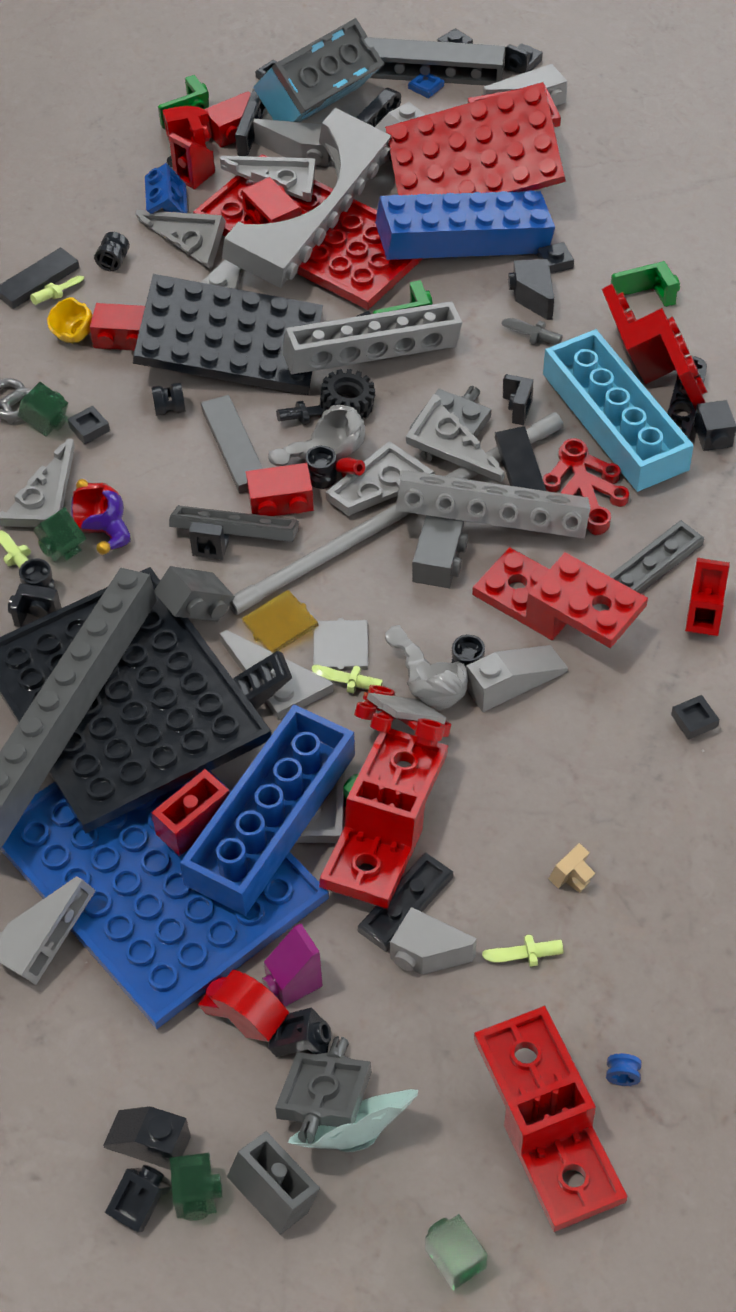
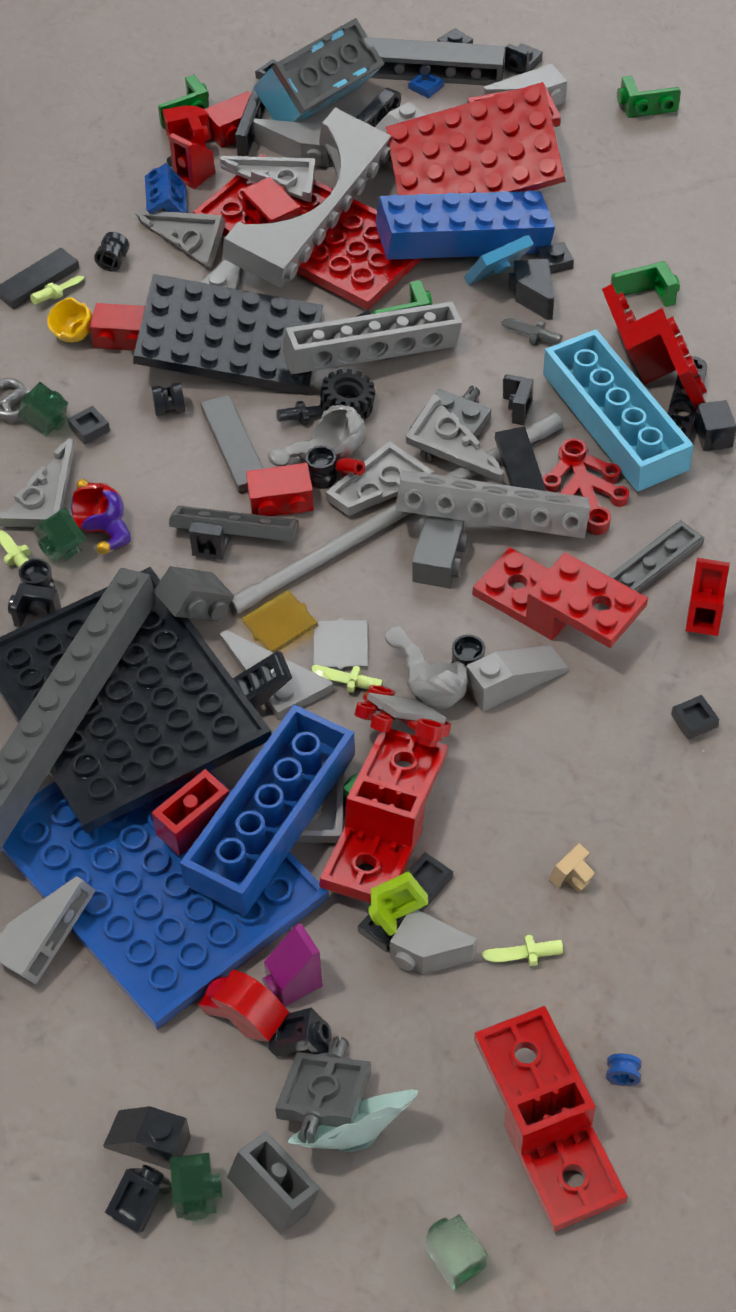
(395, 900): none -> lime bracket
(498, 260): none -> dark azure plate
(647, 102): none -> green bracket

